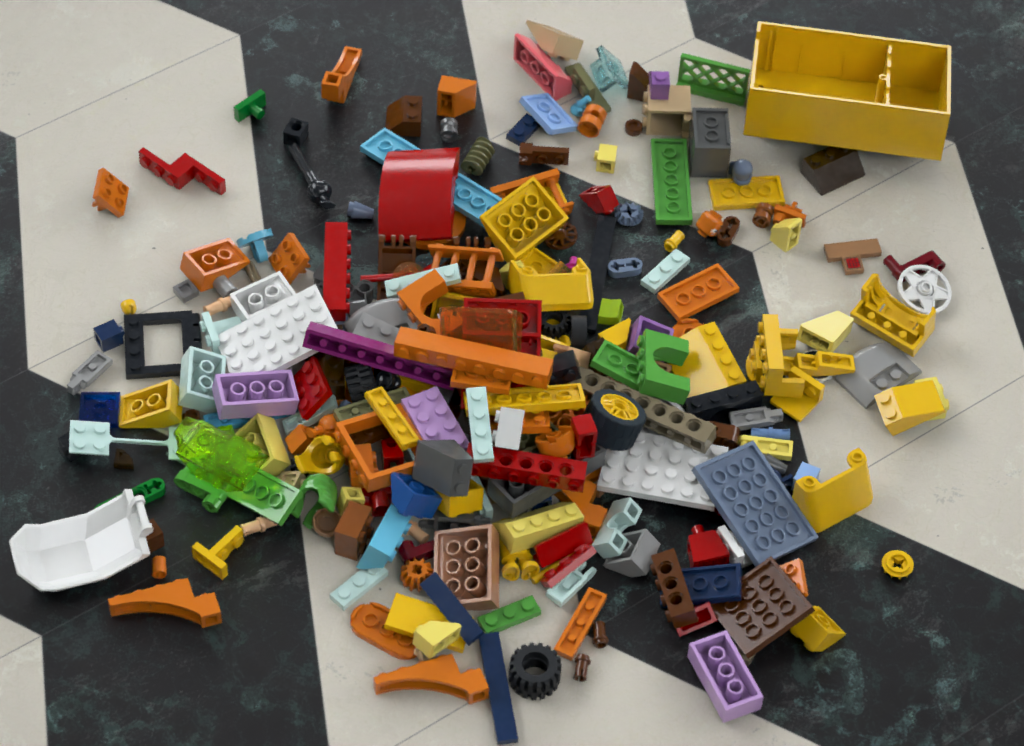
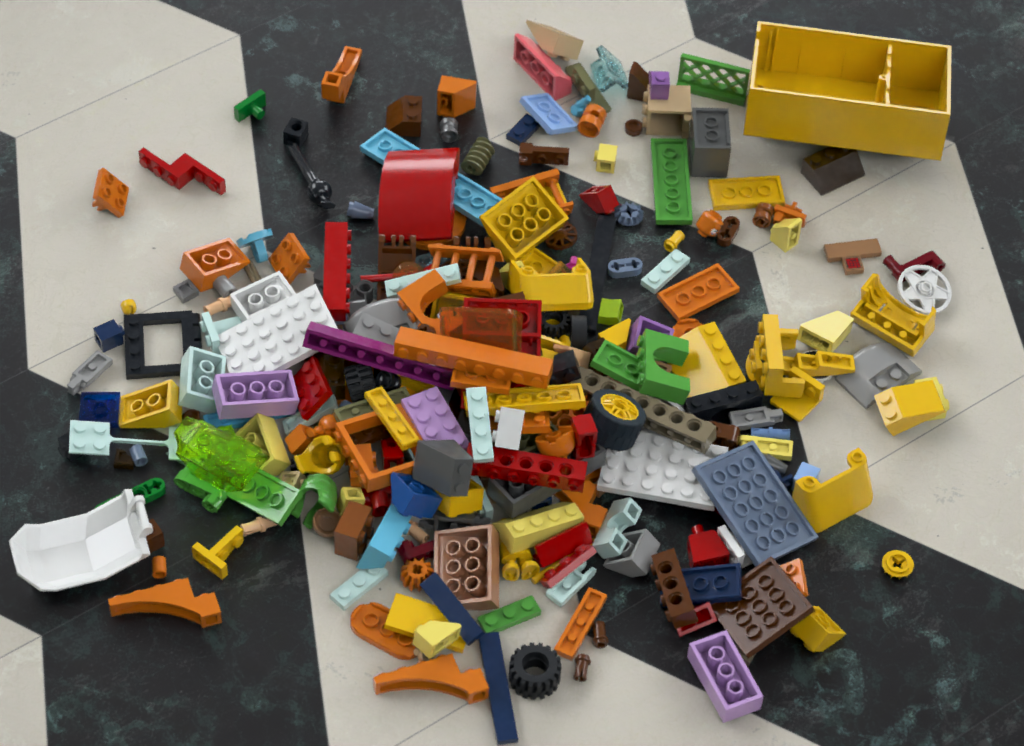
(138, 455): none -> sand blue hinge
(741, 171): sand blue piece -> none

